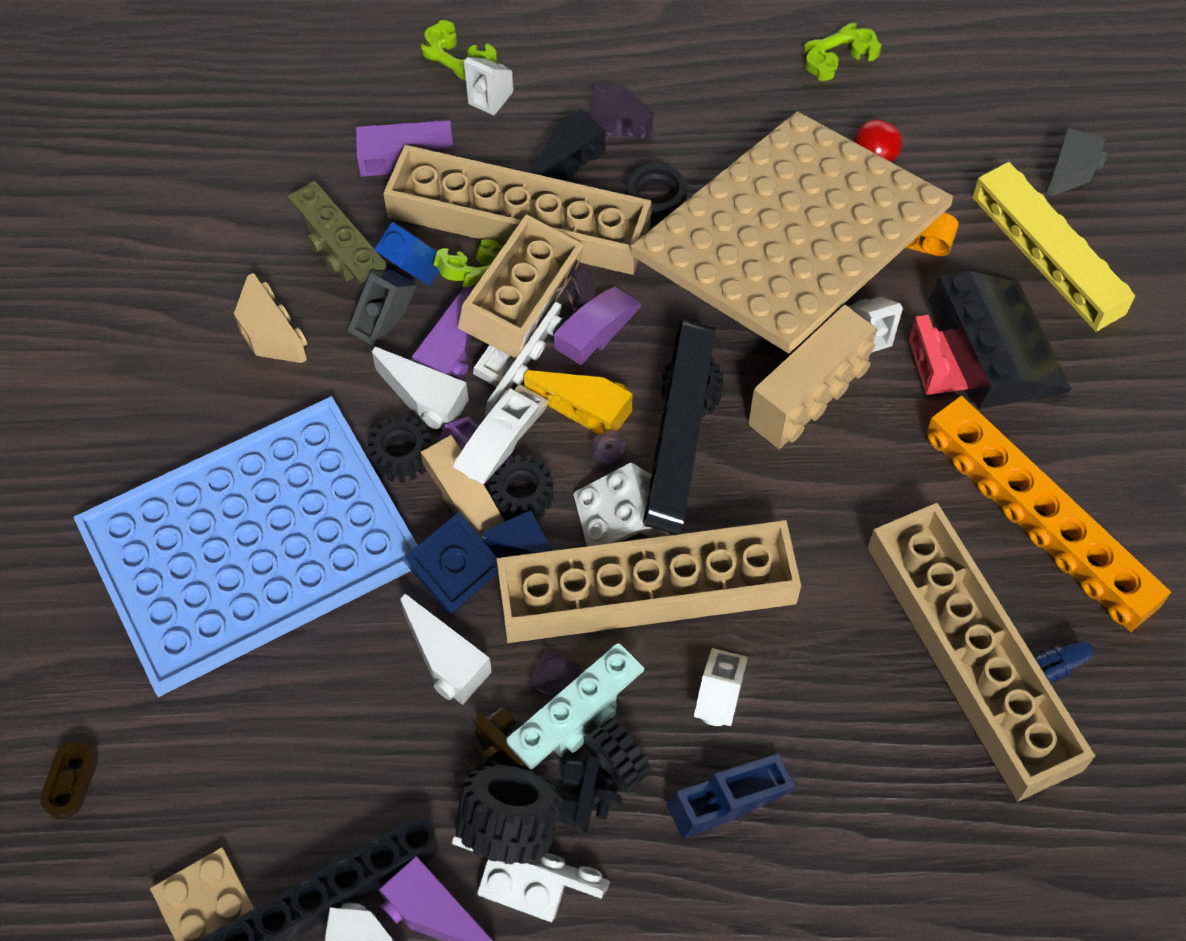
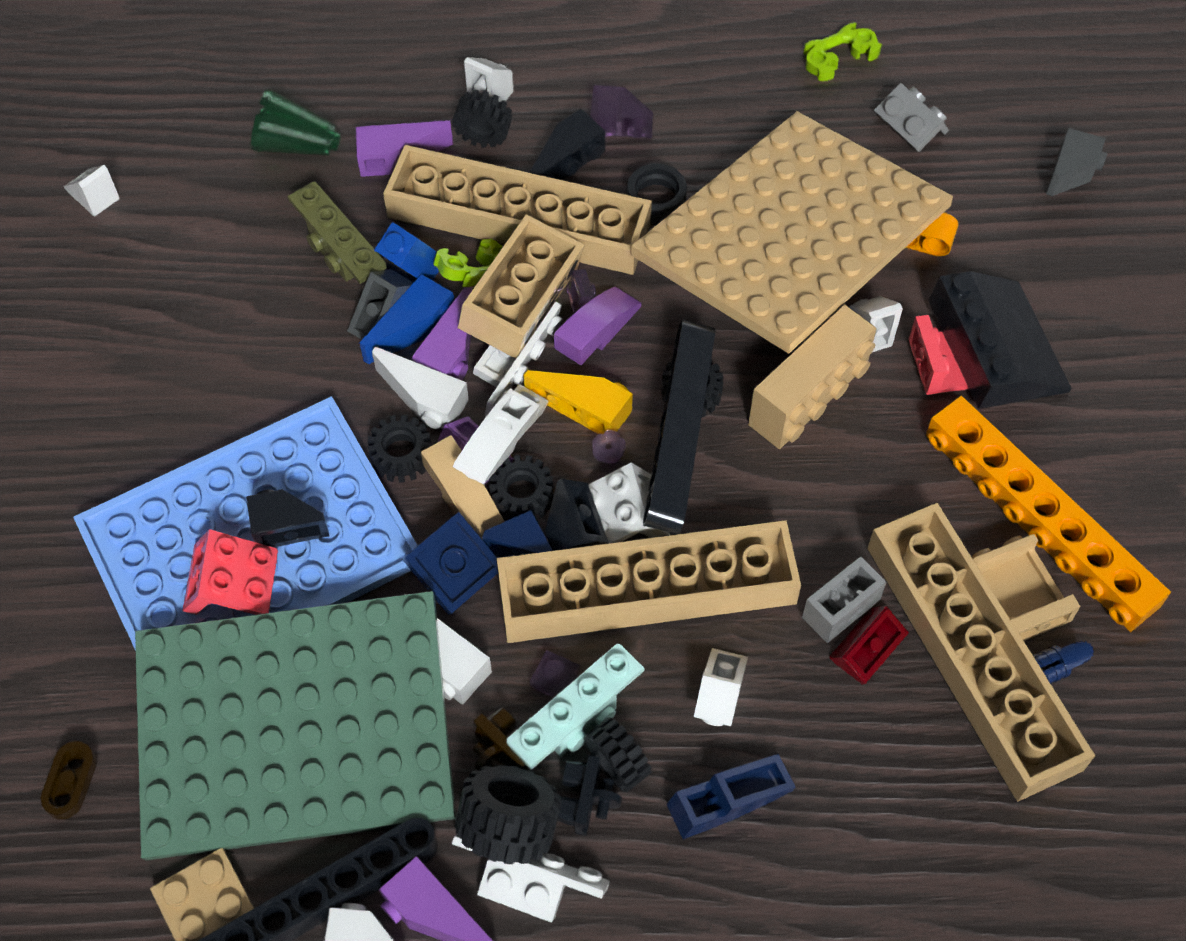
(93, 189): none -> white slope
(230, 574): none -> coral bracket
(266, 324): tan slope -> none
(283, 519): none -> black slope
(291, 128): none -> clear green cone
(291, 726): none -> sand green plate
(409, 318): none -> blue slope
(444, 36): lime helmet -> none
(482, 119): none -> black tyre
(574, 517): none -> black slope
(843, 599): none -> light grey brick
(869, 644): none -> dark red slope
(880, 138): red hair -> none
(911, 117): none -> light grey bracket
(1025, 587): none -> tan panel
(1053, 246): light yellow brick -> none

